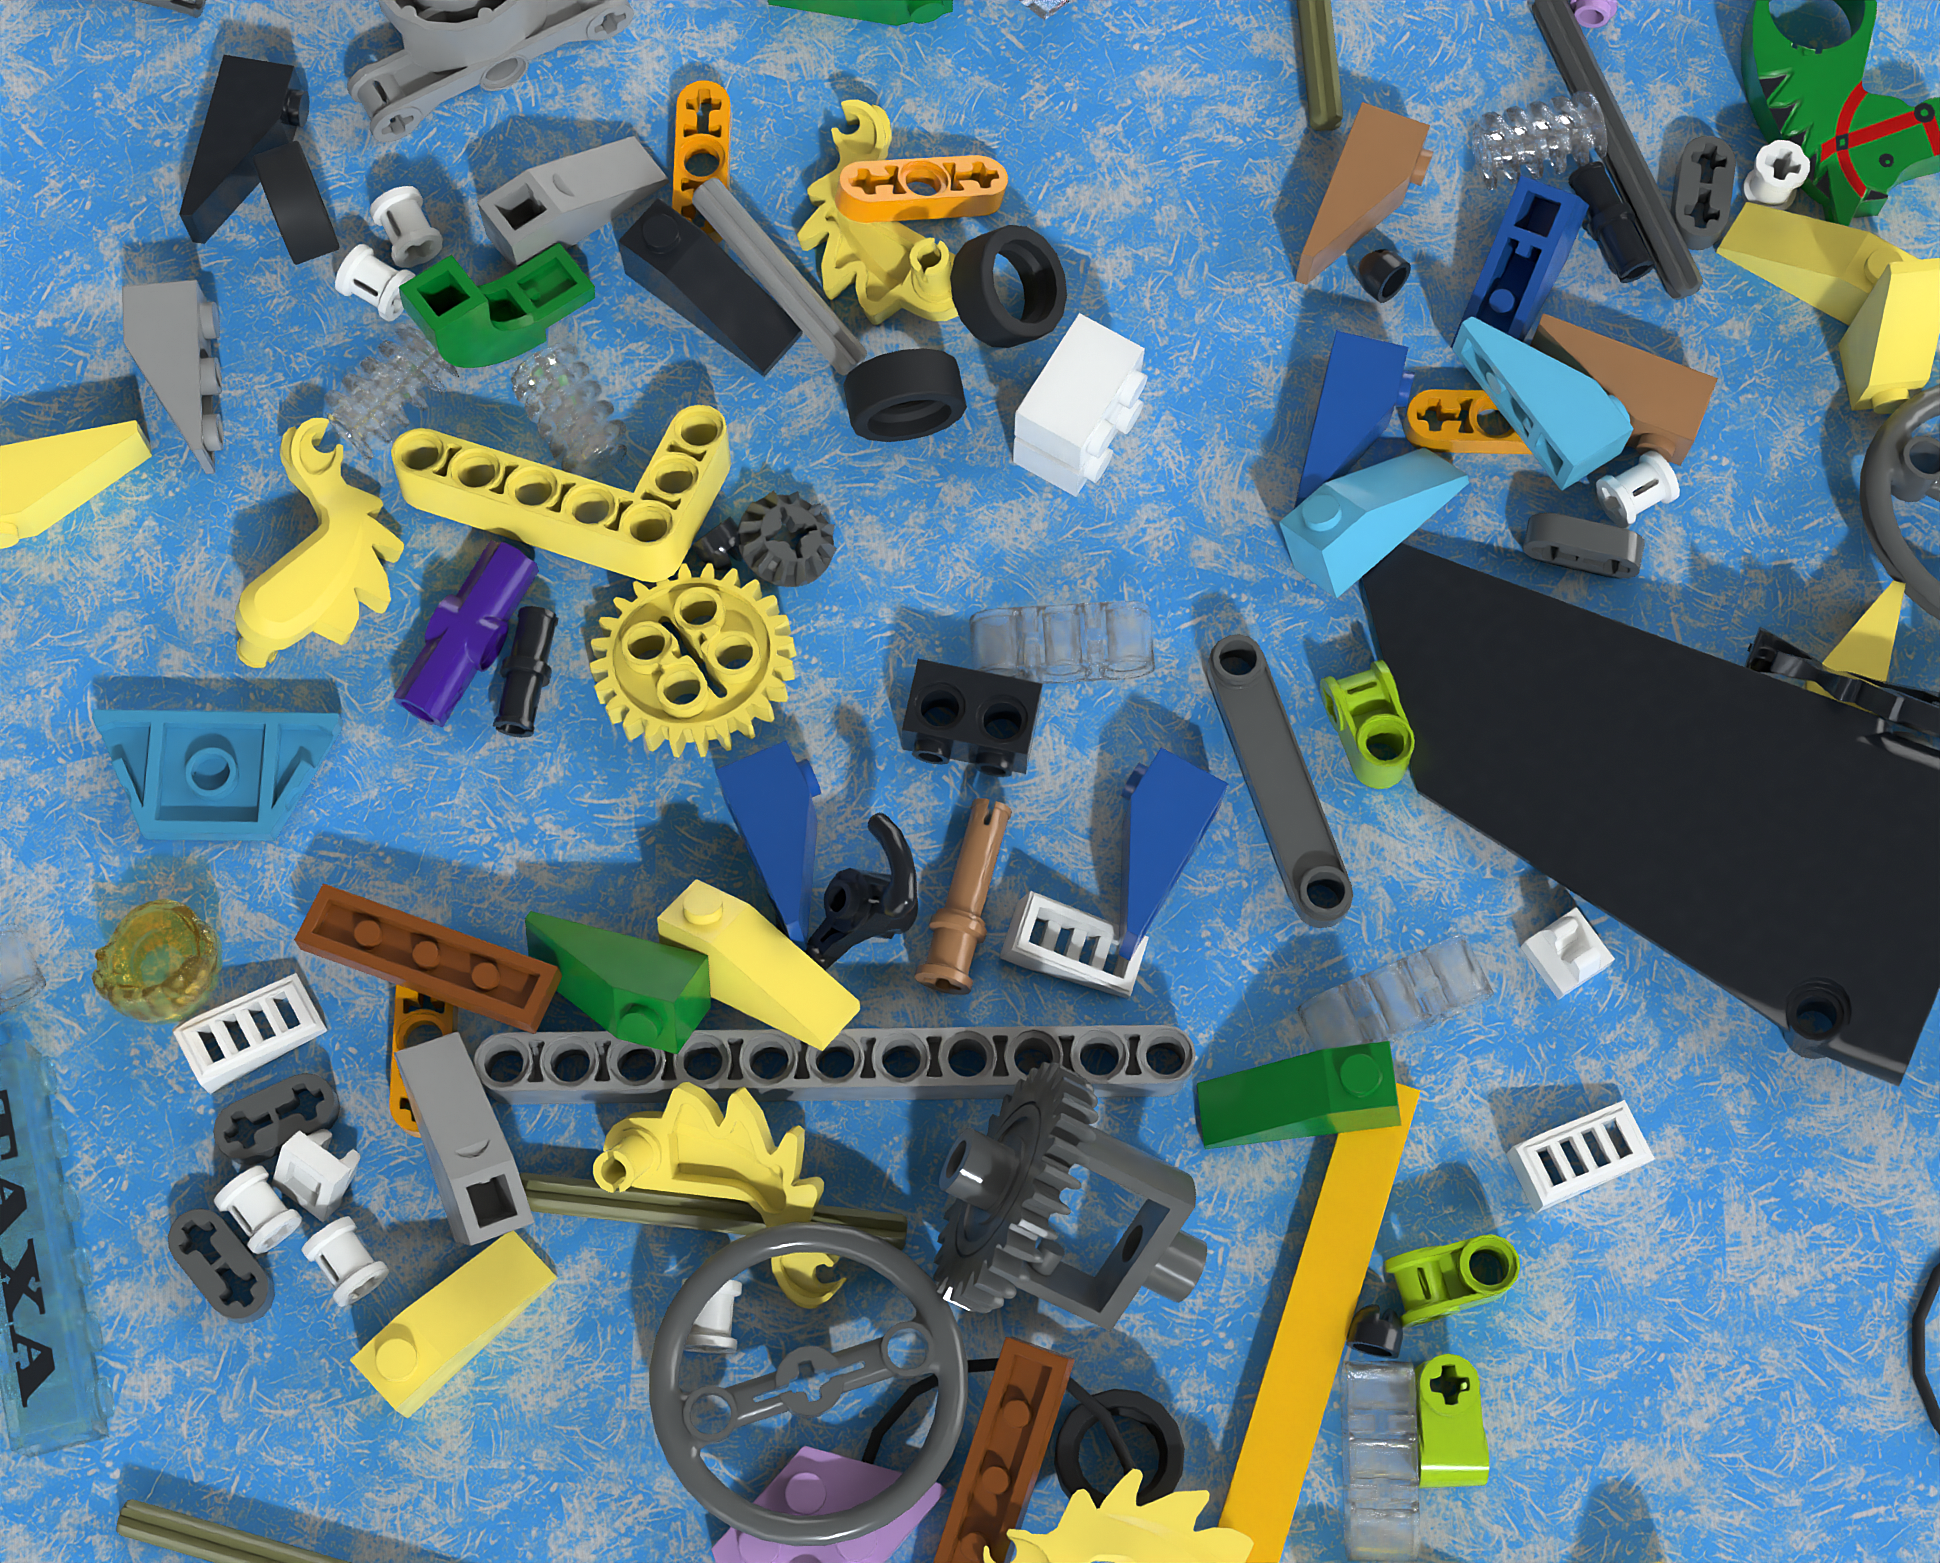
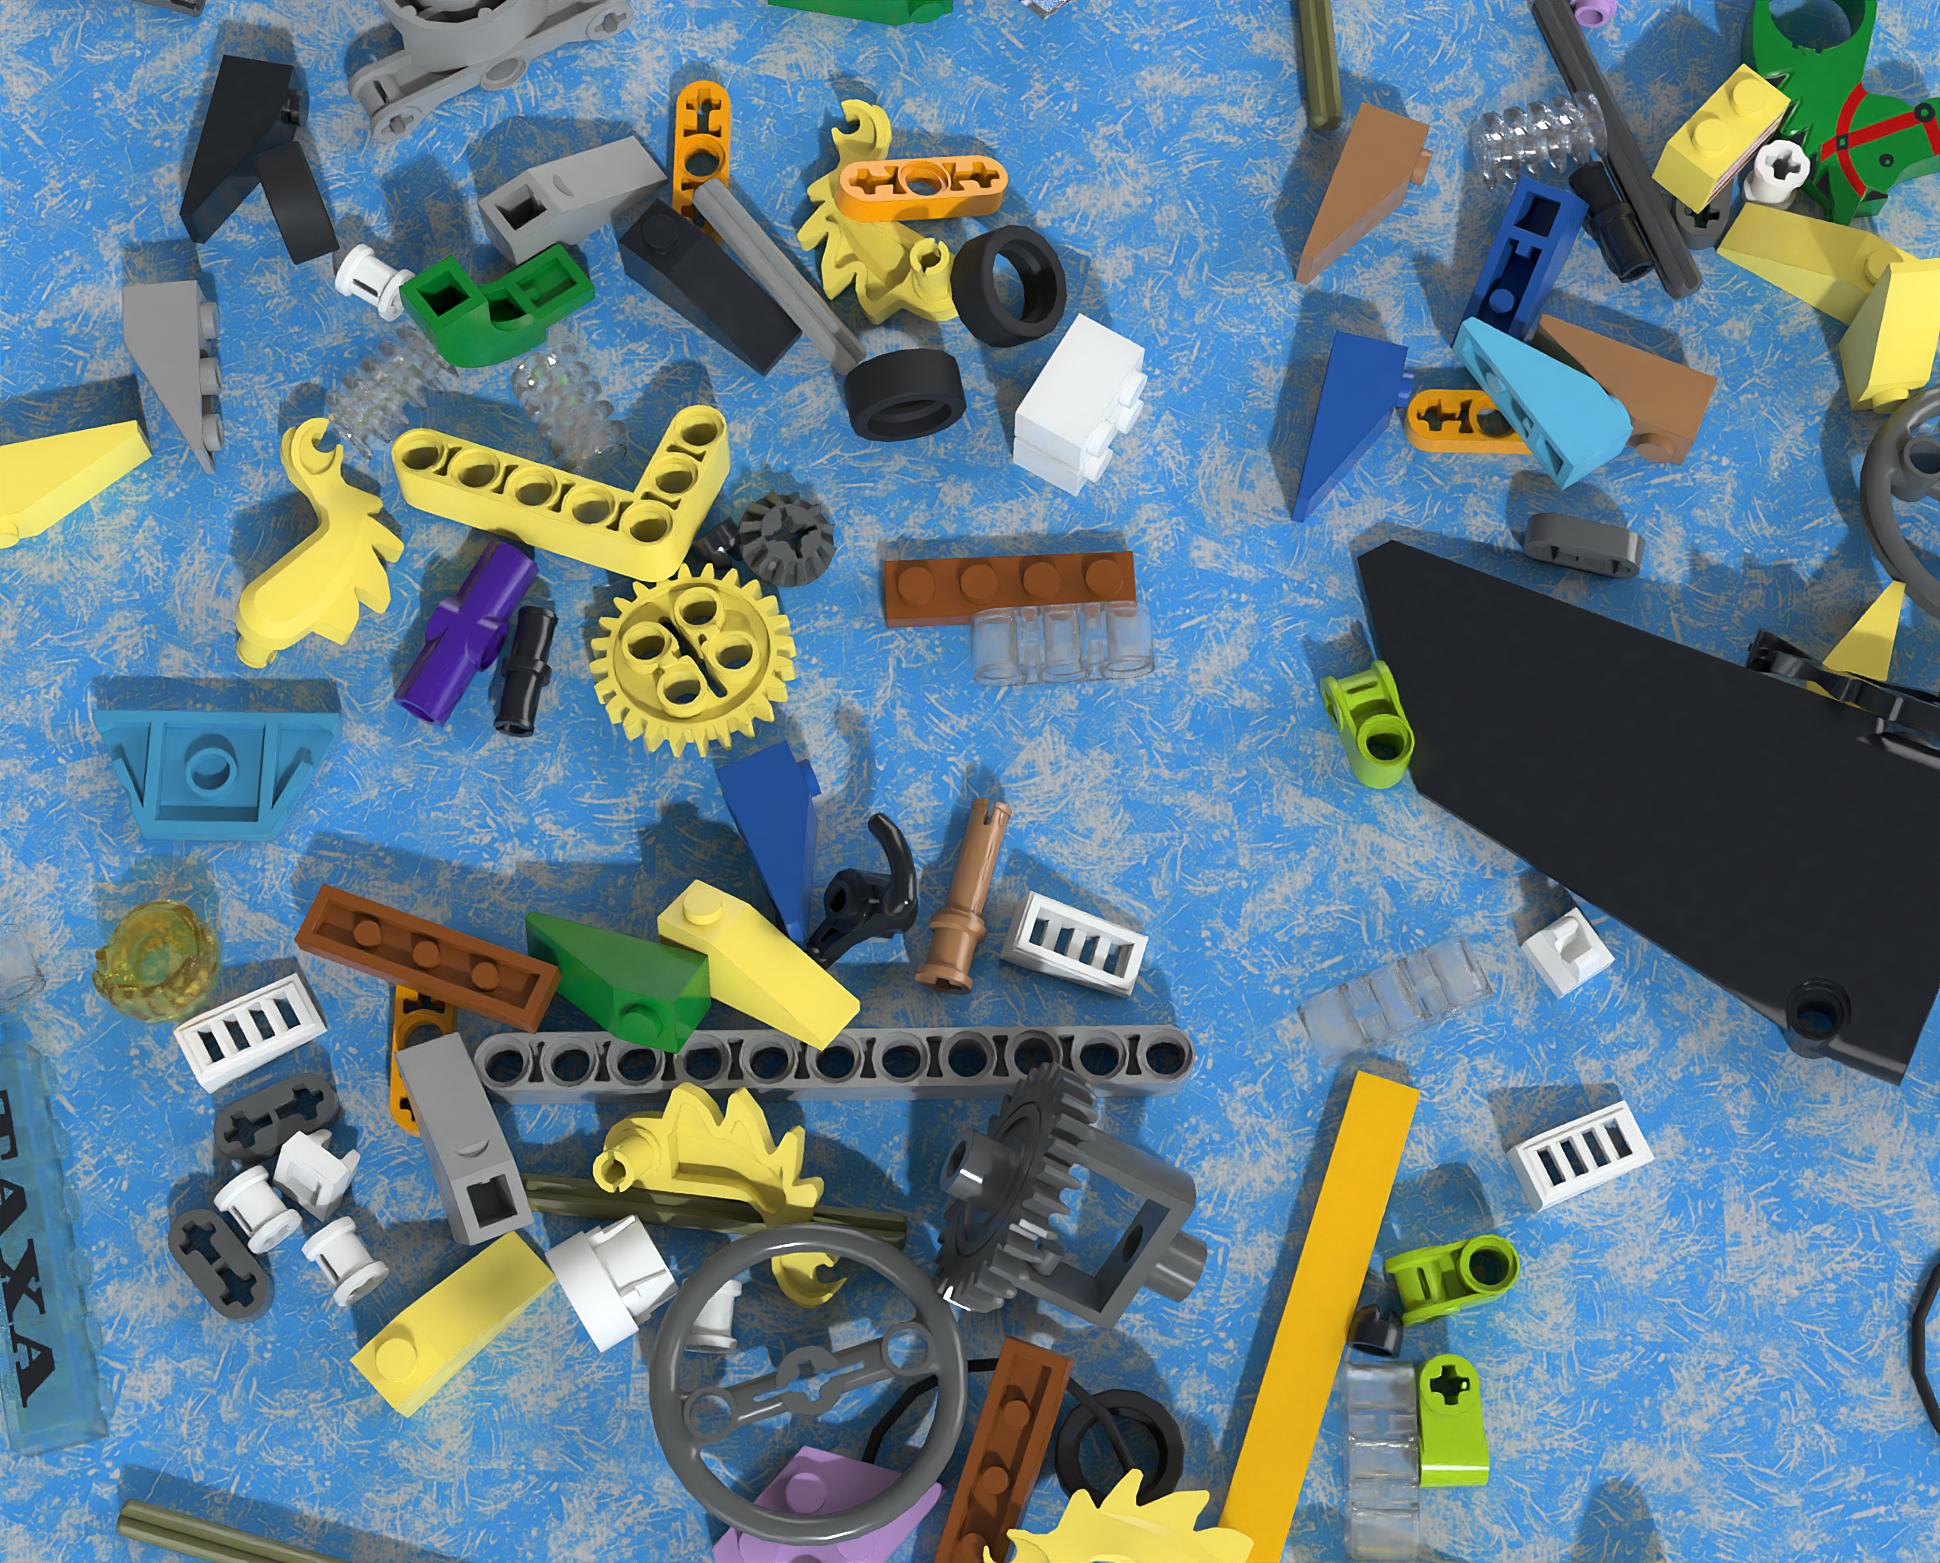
(406, 226): white bush -> none
(612, 1279): none -> white piece
(956, 588): none -> dark orange plate
(976, 701): black brick -> none
(1161, 829): blue slope -> none
(1279, 781): dark grey piece -> none
(1302, 1097): green slope -> none
(1366, 515): medium azure slope -> none
(1383, 274): black hinge -> none
(1657, 485): white bush -> none
(1720, 138): none -> light yellow brick

